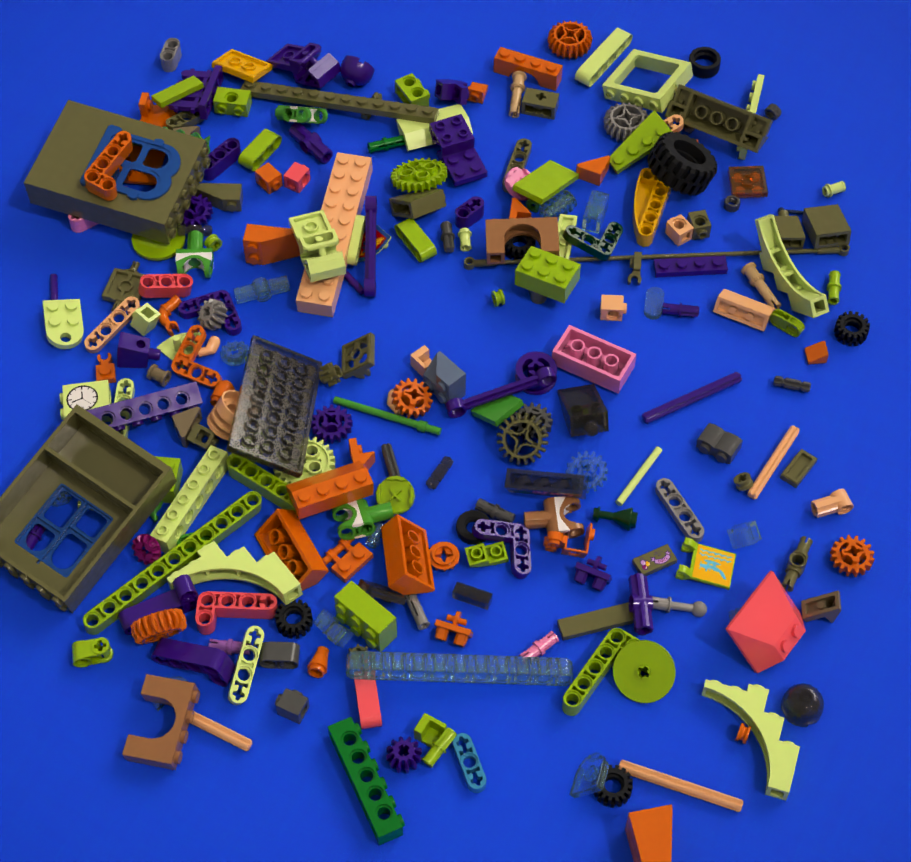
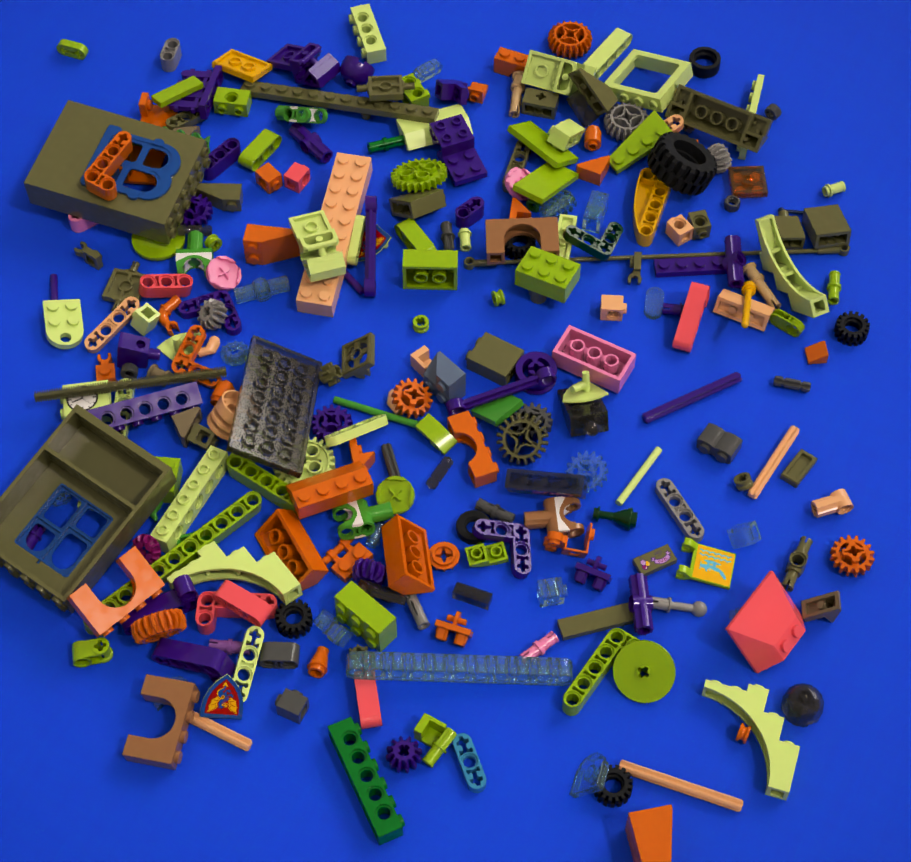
(72, 49): none -> lime beam
(91, 256): none -> olive plate
(101, 617): none -> orange arch
(129, 371): none -> dark grey axle
(130, 384): none -> olive axle
(223, 273): none -> bright pink tile
(223, 700): none -> shield
(243, 603): none -> coral beam
(356, 430): none -> yellowish green beam
(367, 34): none -> yellowish green brick
(369, 570): none -> dark purple gear
(385, 88): none -> olive plate
(420, 319): none -> lime bush
(428, 70): none -> clear light blue beam
(430, 269): none -> lime brick
(436, 433): none -> lime slope
(481, 467): none -> orange arch
(494, 359): none -> olive brick
(536, 140): none -> lime tile
(551, 591): none -> clear light blue brick
(552, 72): none -> yellowish green piece
(565, 134): none -> yellowish green brick
(582, 108): none -> clear smoke plate
(583, 391): none -> yellowish green shield
(592, 138): none -> orange brick
(597, 93): none -> olive slope
(691, 316): none -> coral beam
(722, 157): none -> light grey gear
(734, 261): none -> dark purple piece
(748, 290): none -> yellow piece

